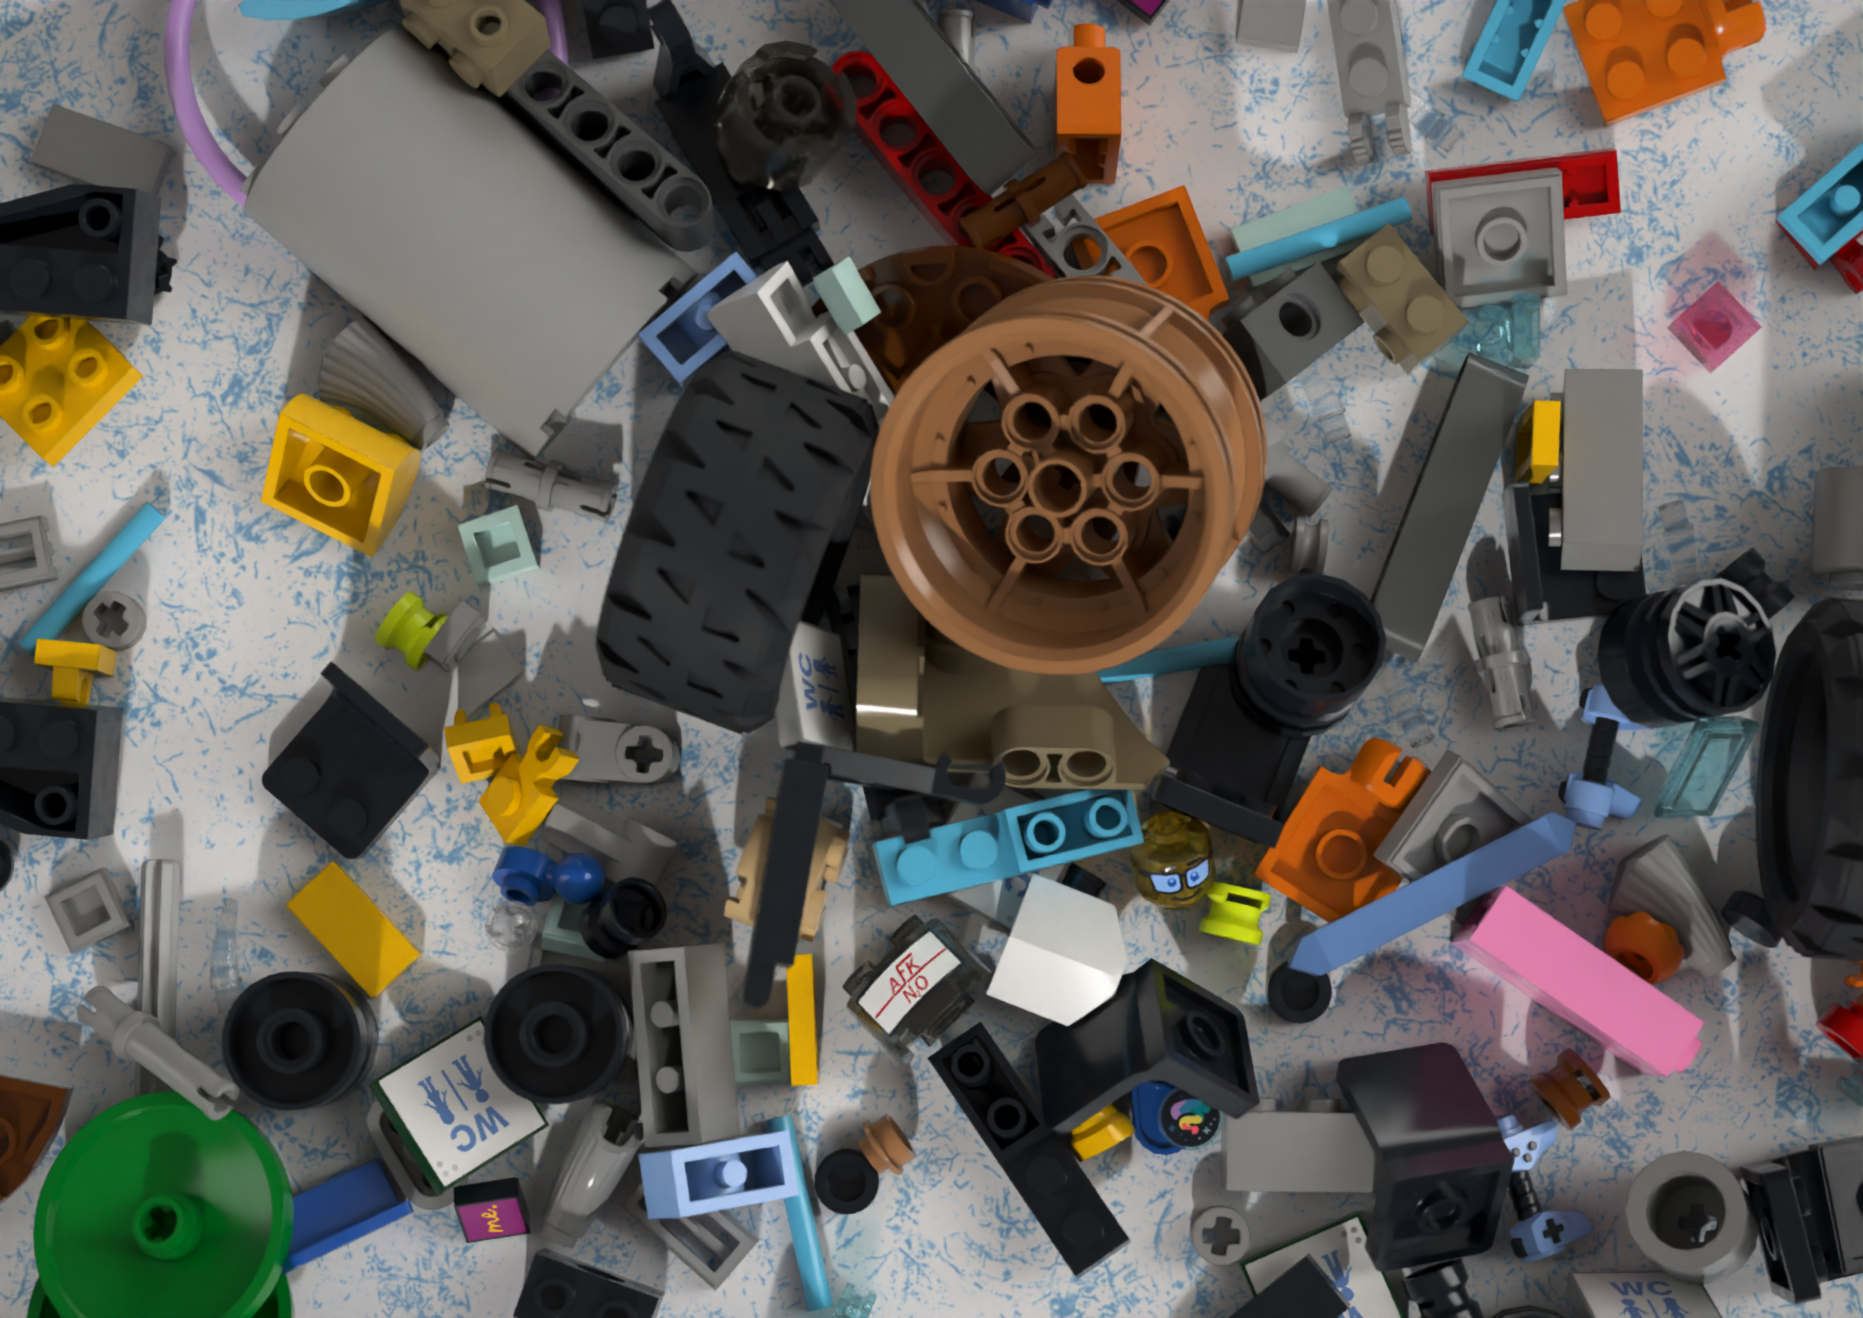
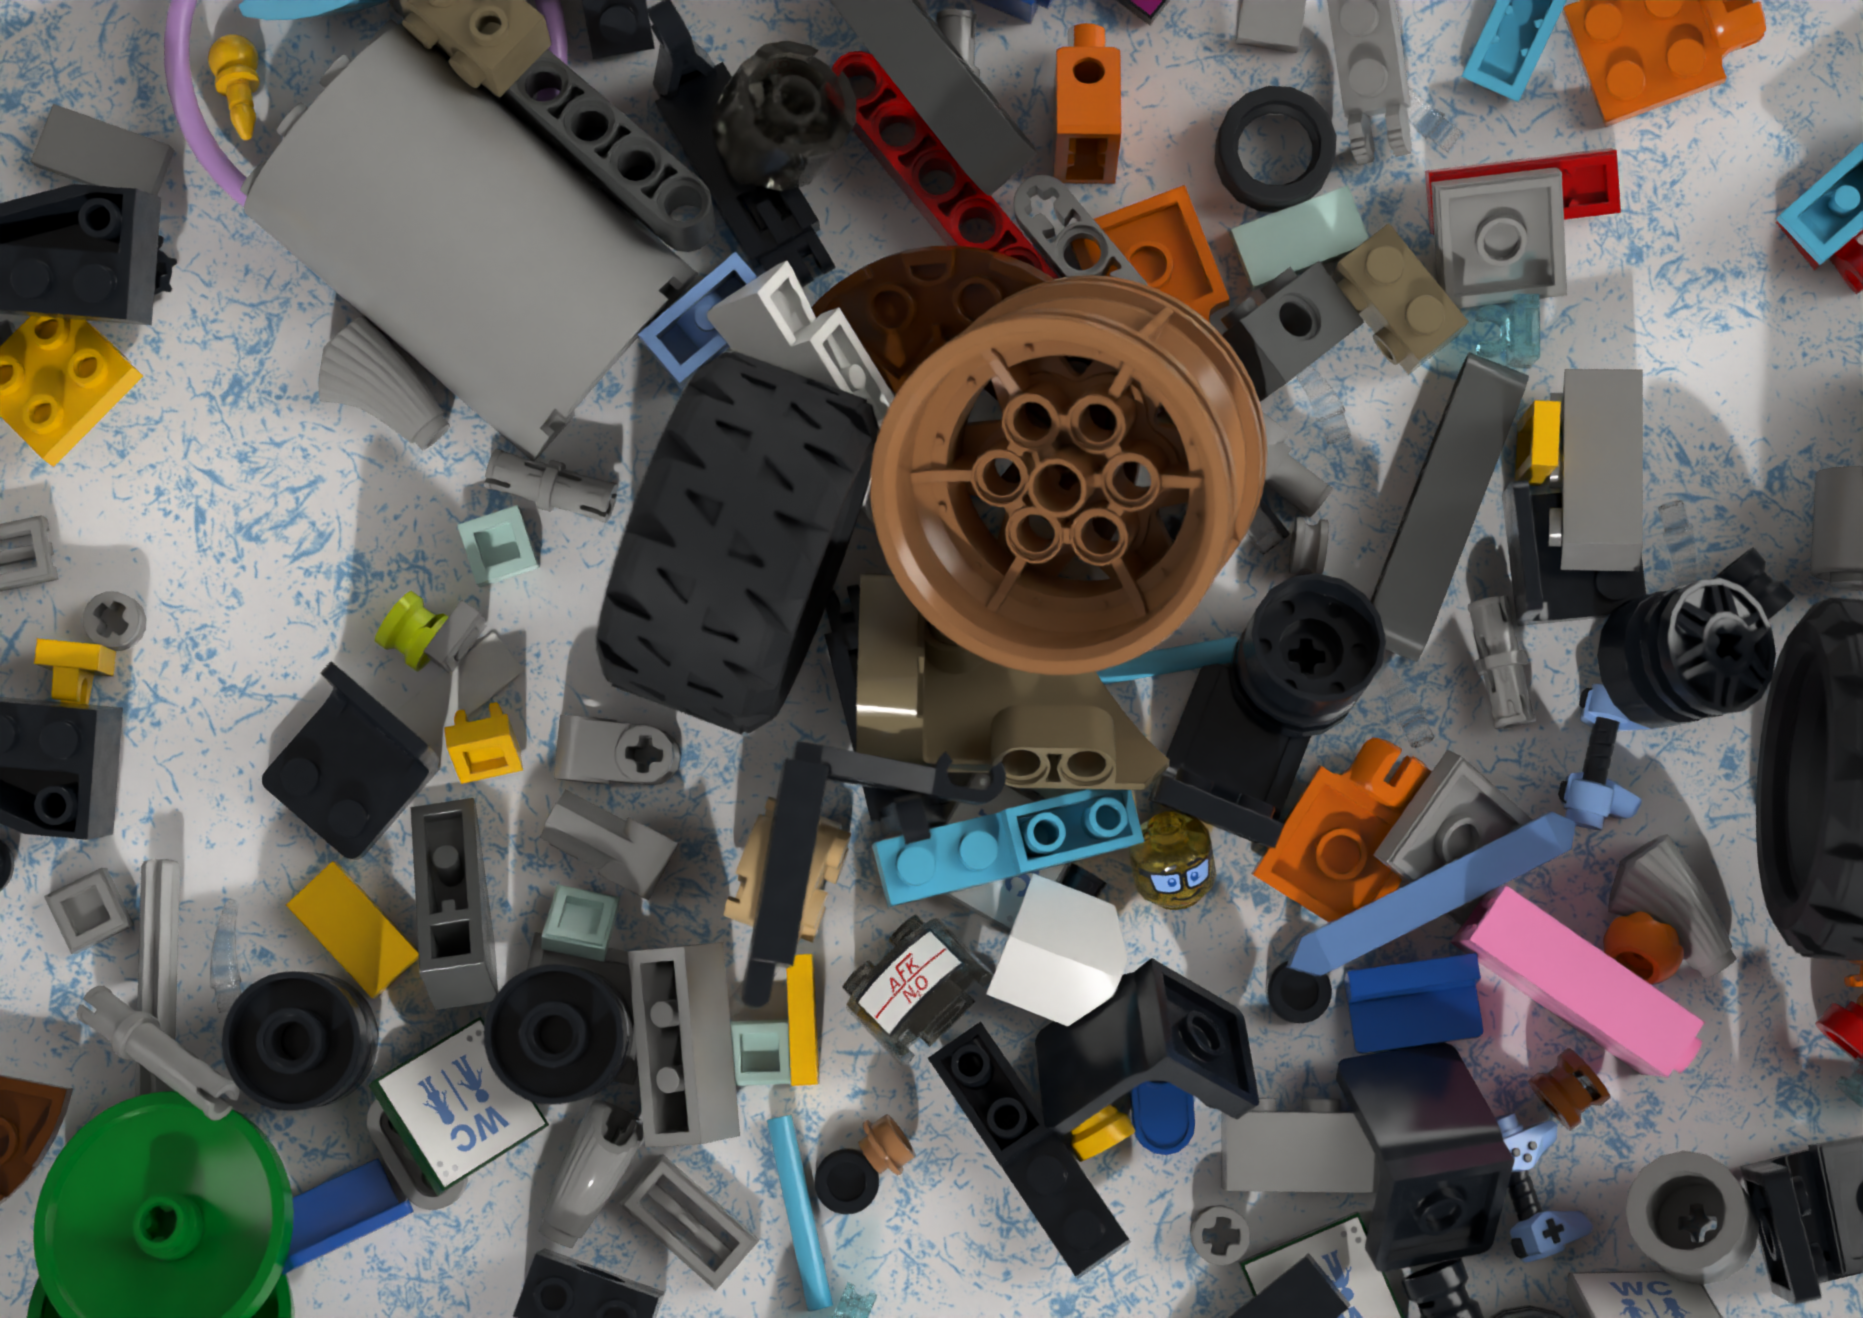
(93, 577): medium azure bar -> none
(234, 65): none -> yellow bar
(339, 473): yellow brick -> none
(452, 905): none -> dark grey slope
(491, 1210): tile -> none
(511, 926): clear axle -> none
(523, 787): yellow plate -> none
(534, 877): blue plate -> none
(623, 918): black wheel -> none
(718, 1175): light blue brick -> none
(815, 693): white tile -> none
(846, 296): light aqua tile -> none
(1022, 202): reddish brown pin -> none
(1187, 1121): tile -> none
(1232, 919): neon yellow wheel -> none
(1275, 101): none -> black tyre
(1317, 239): medium azure bar -> none
(1414, 1003): none -> blue panel
(1705, 766): clear light blue tile -> none
(1714, 327): clear pink plate -> none
(1750, 917): black tile -> none

